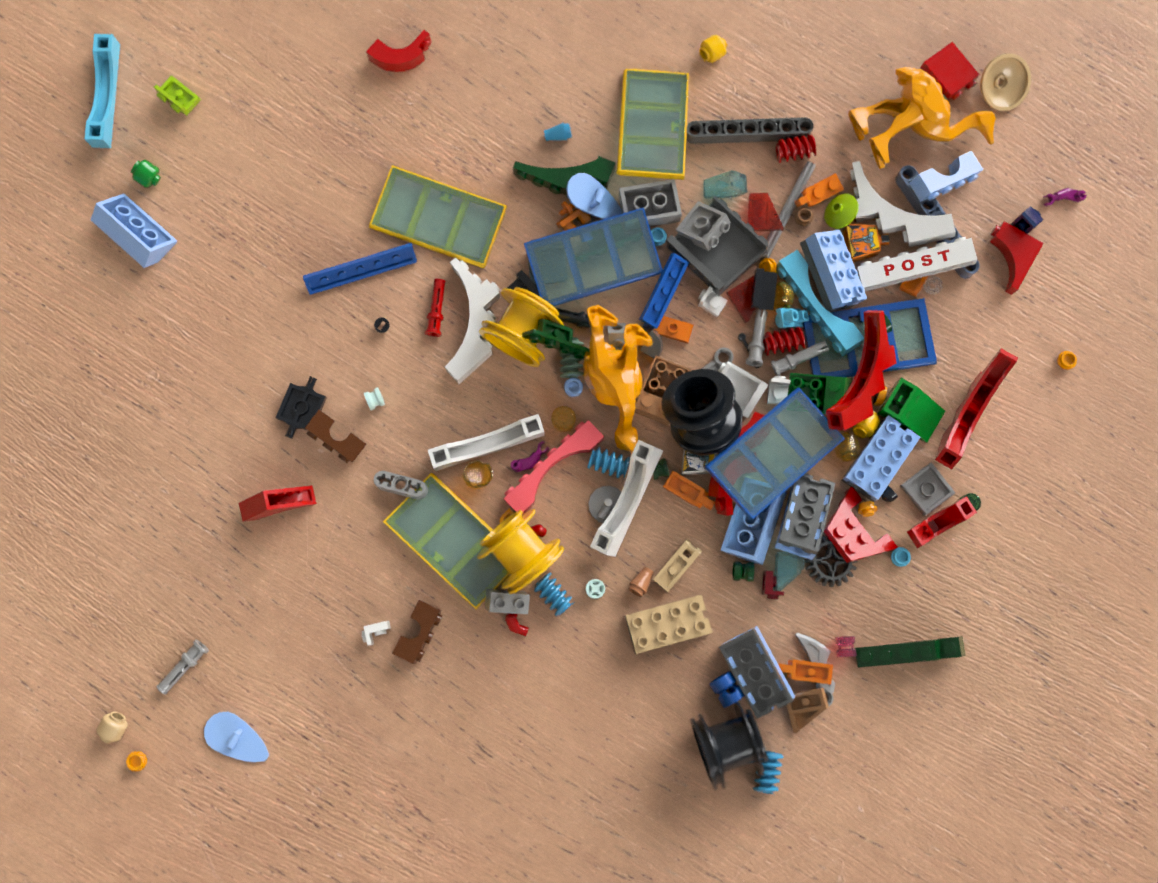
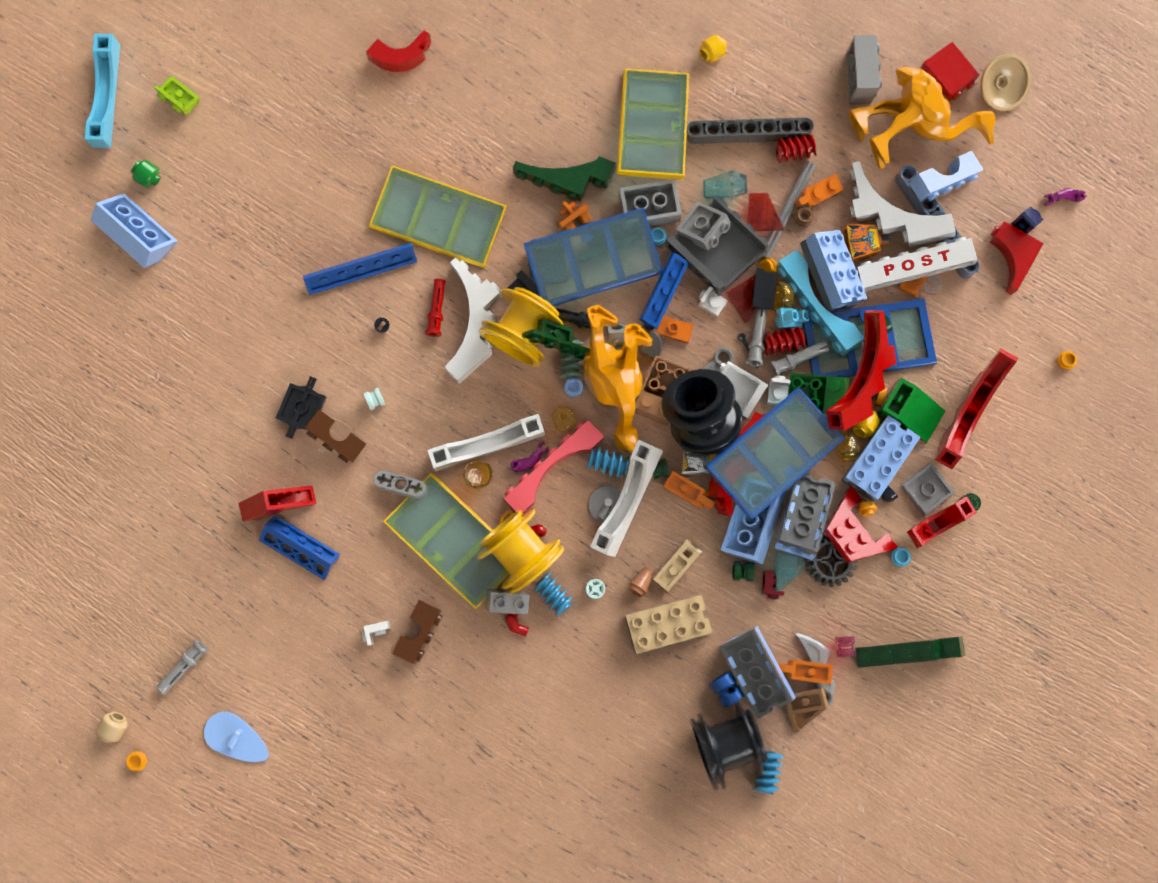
(299, 543): none -> blue fence
(558, 133): dark azure cone -> none
(591, 197): light blue shield -> none
(841, 211): lime dish -> none
(863, 69): none -> light grey brick

